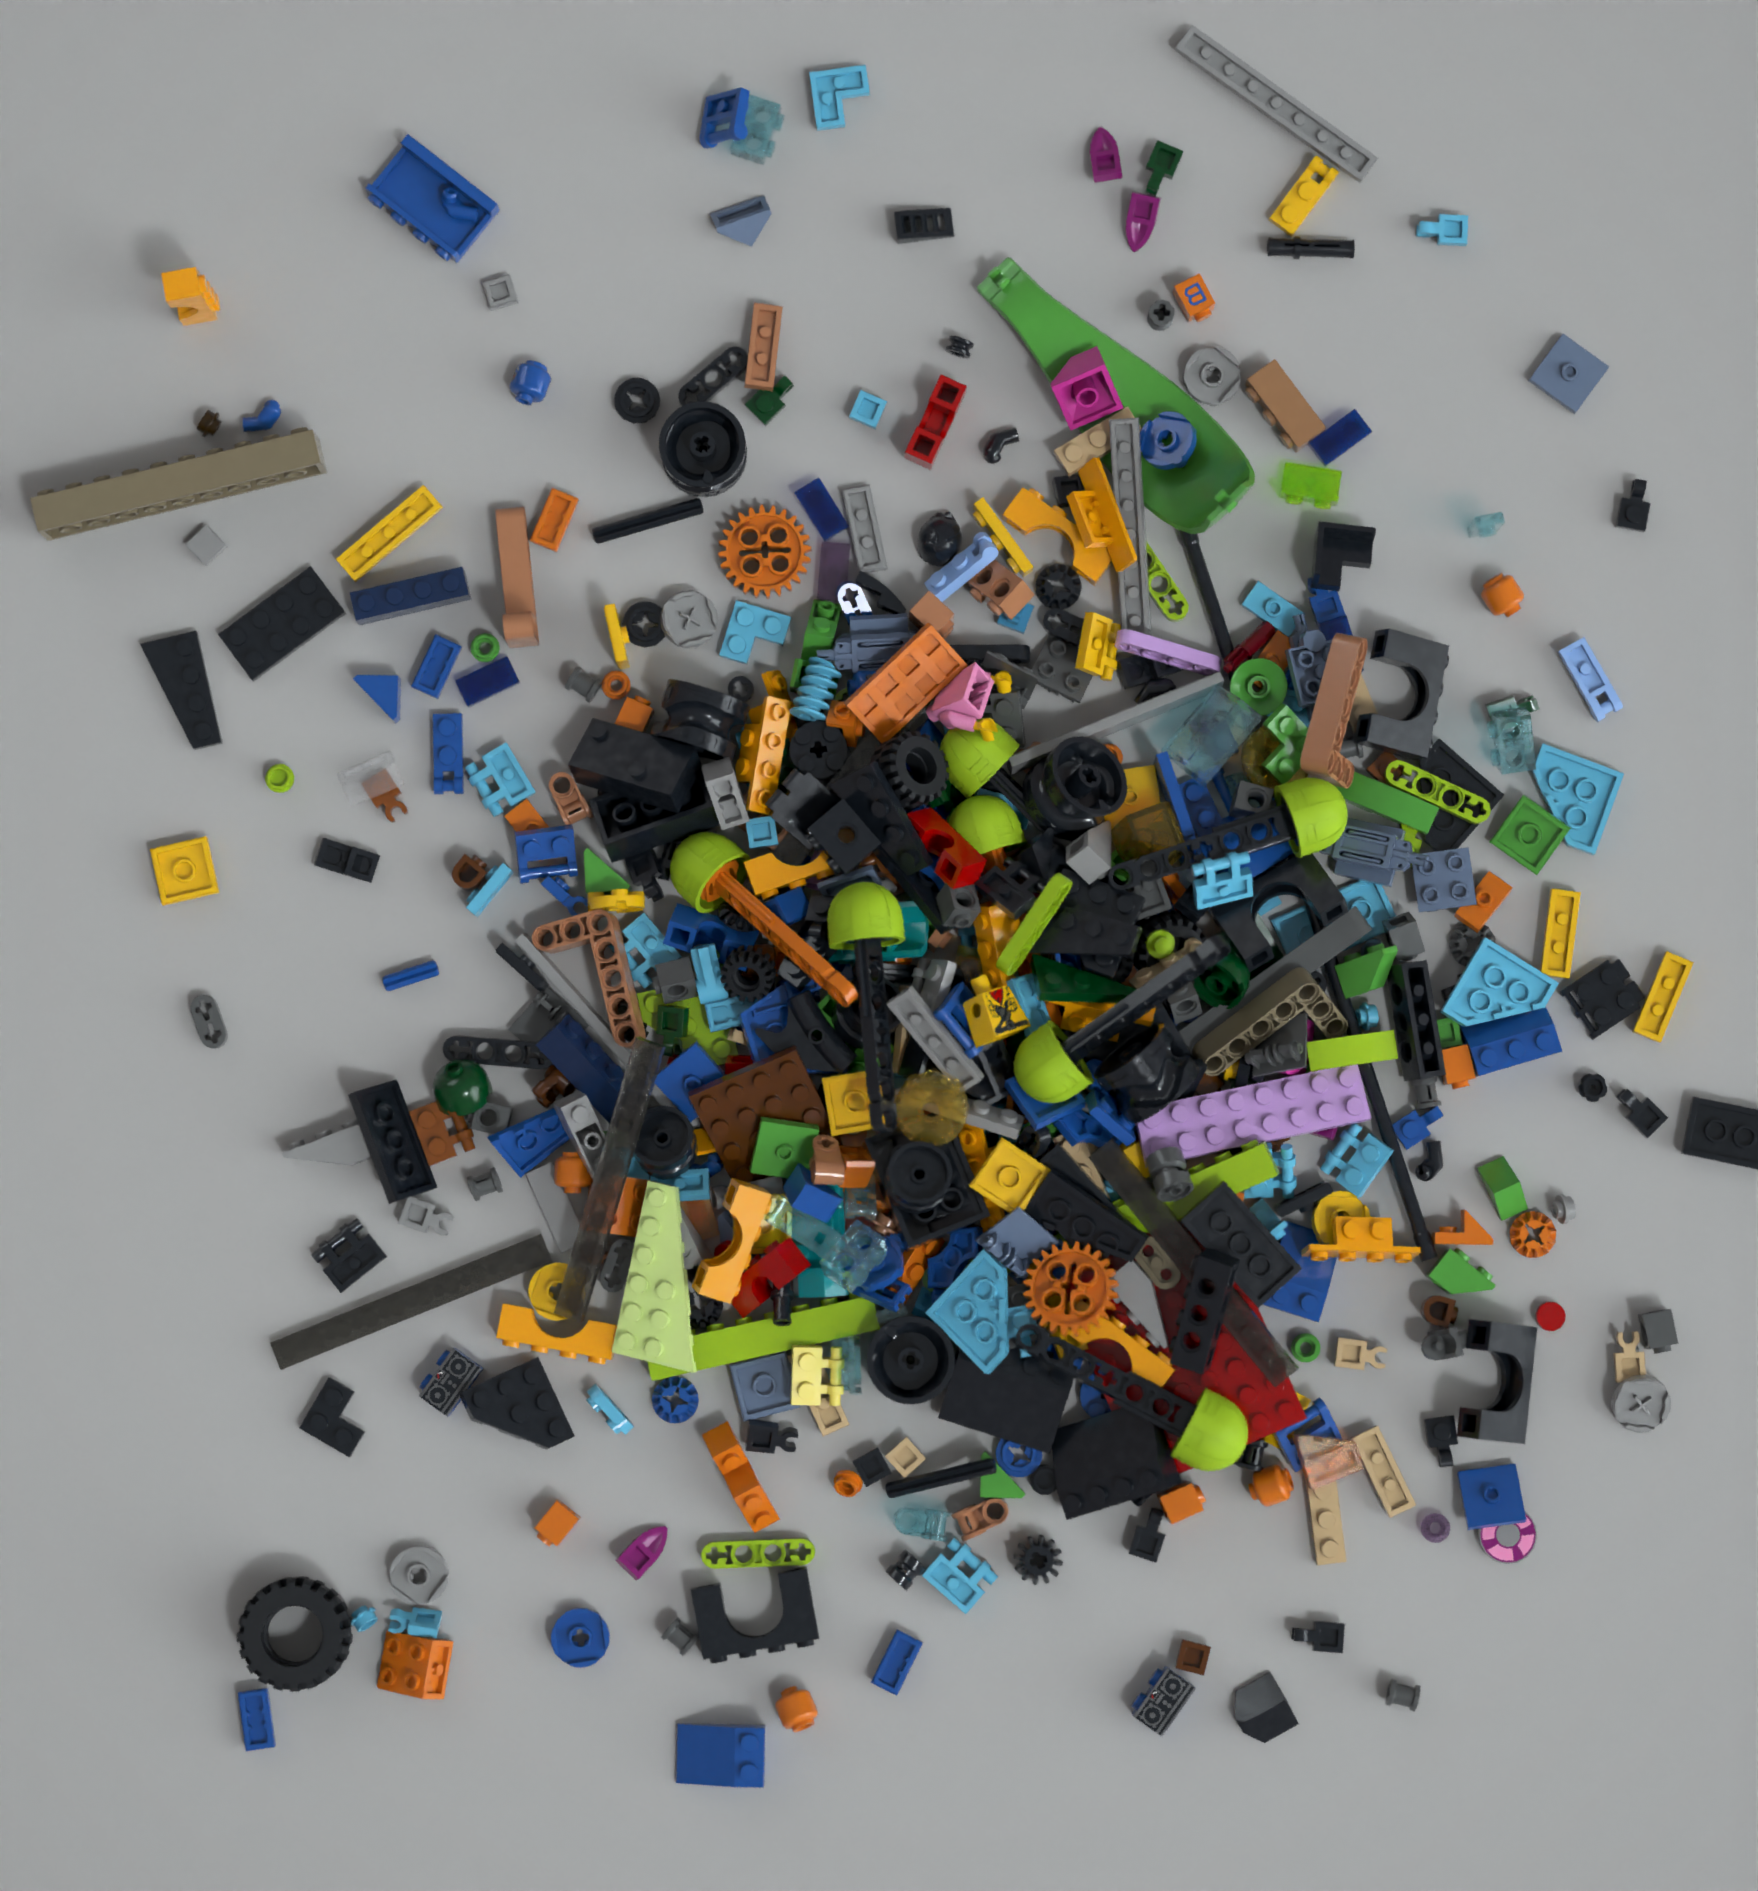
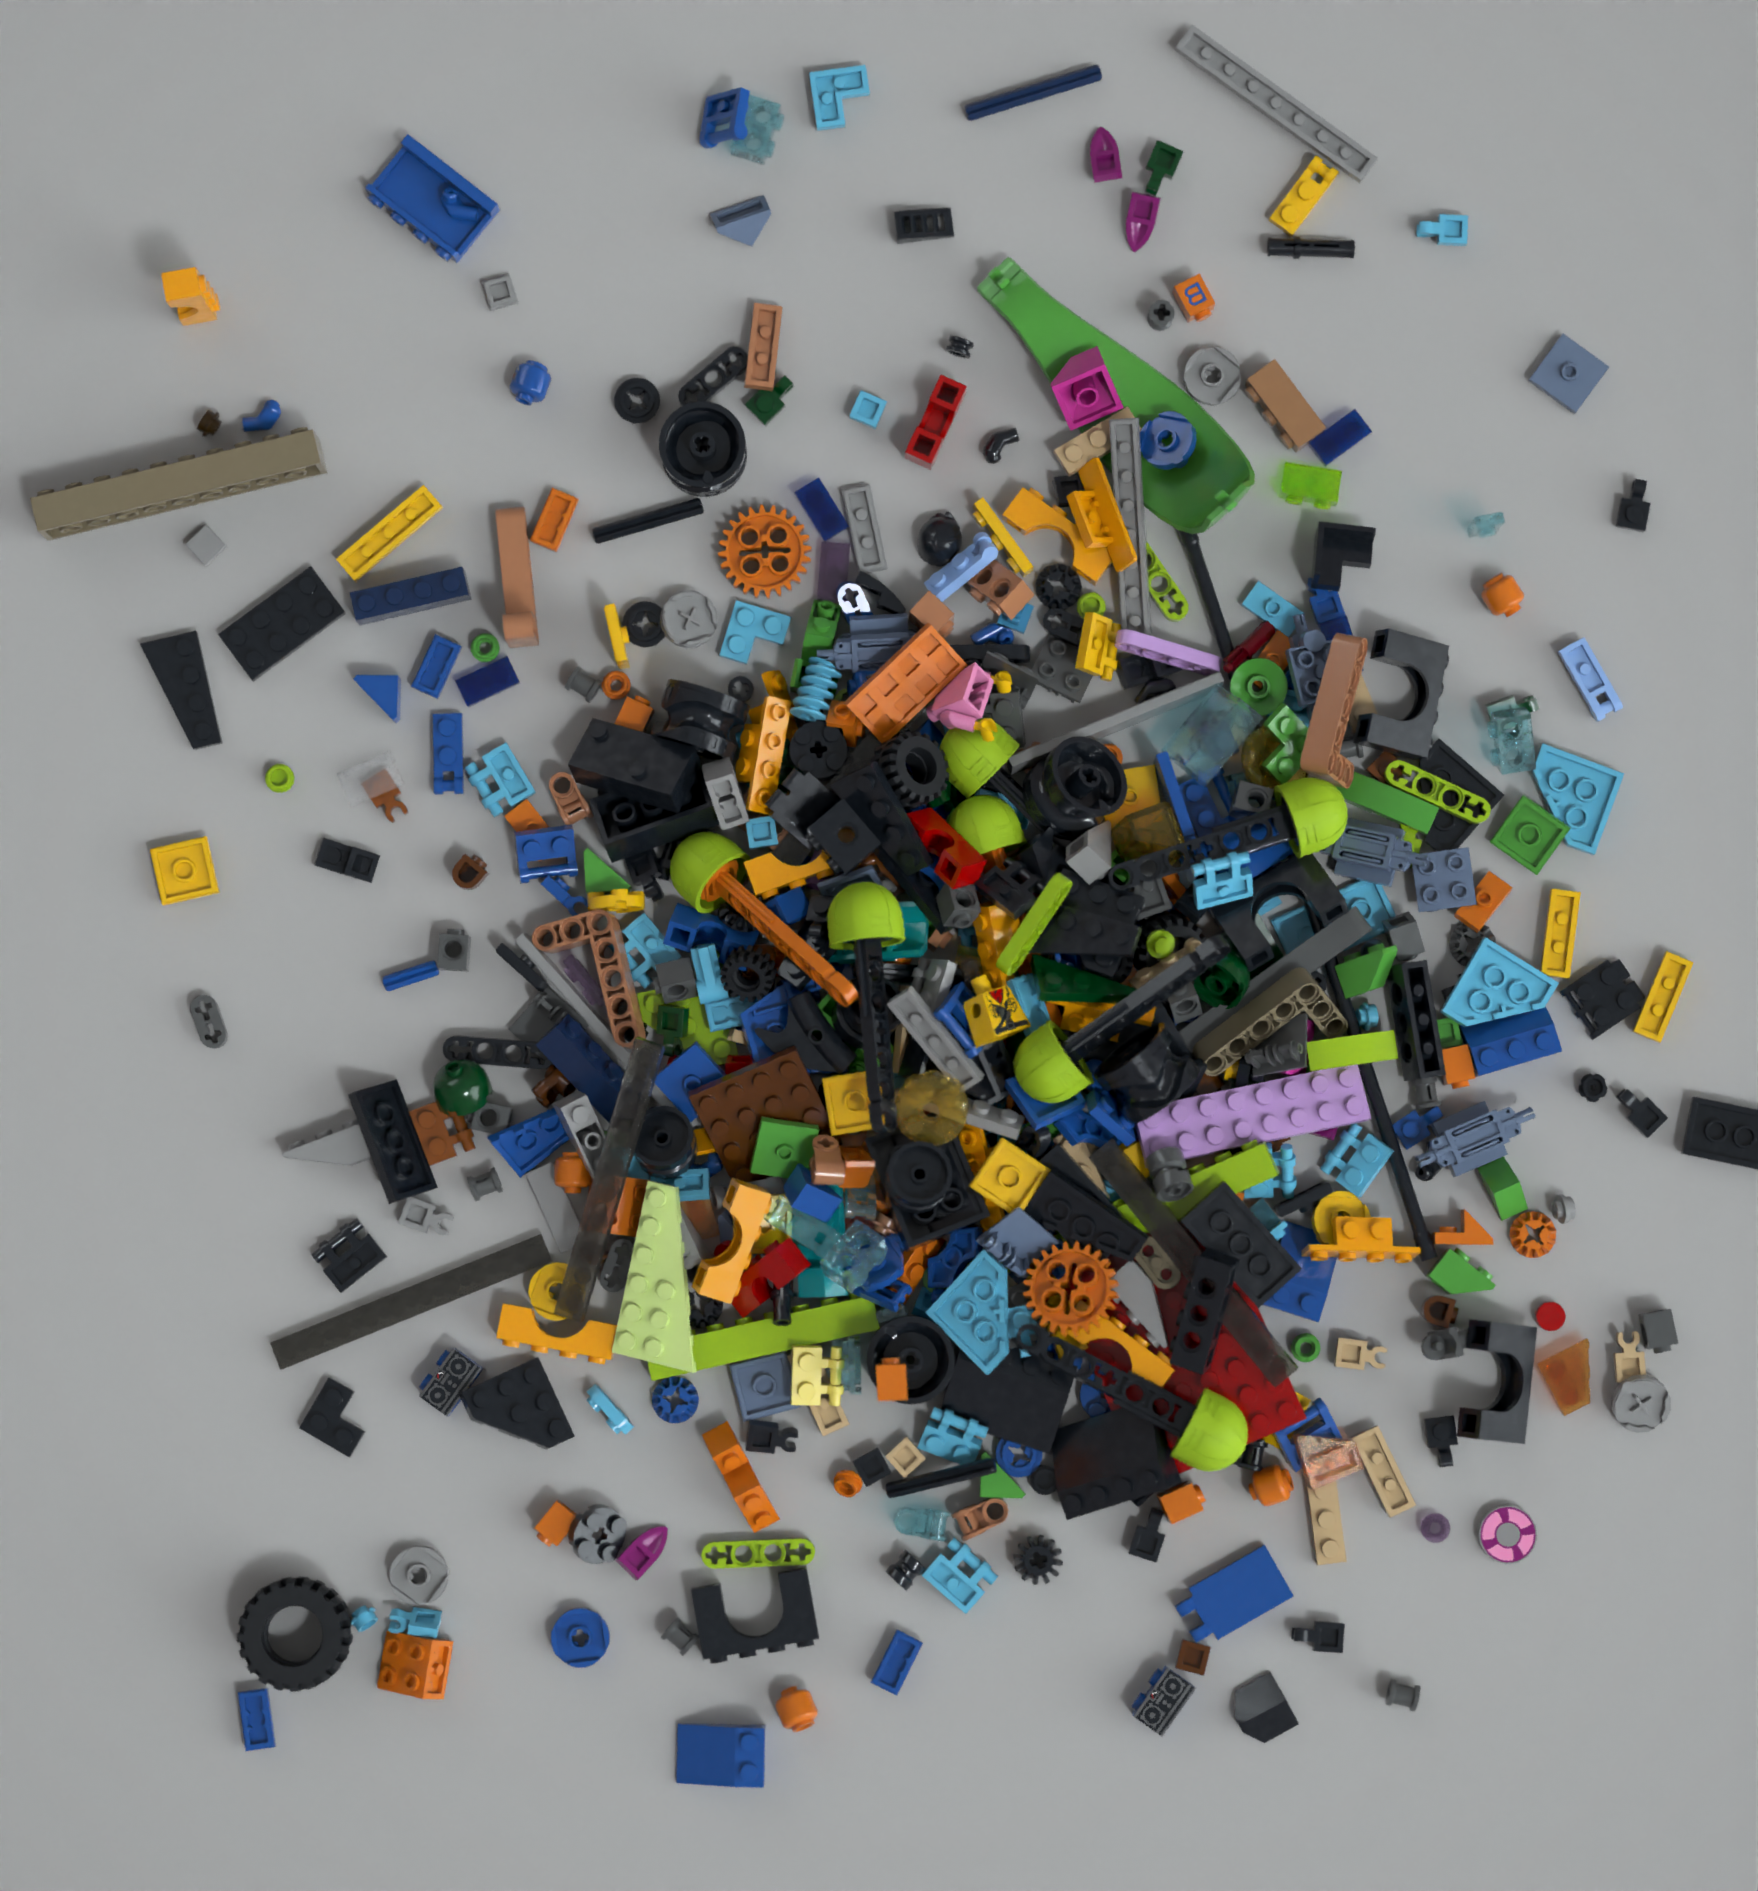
(458, 963): none -> dark grey brick
(496, 880): medium azure plate -> none
(578, 972): none -> clear purple plate
(611, 1540): none -> plate
(891, 1380): none -> orange brick
(951, 1443): none -> medium azure plate
(993, 633): none -> blue arm
(1033, 92): none -> dark blue axle
(1090, 603): none -> lime plate
(1235, 1594): none -> blue tile
(1473, 1137): none -> sand blue piece
(1491, 1496): blue plate -> none
(1568, 1376): none -> clear orange wing

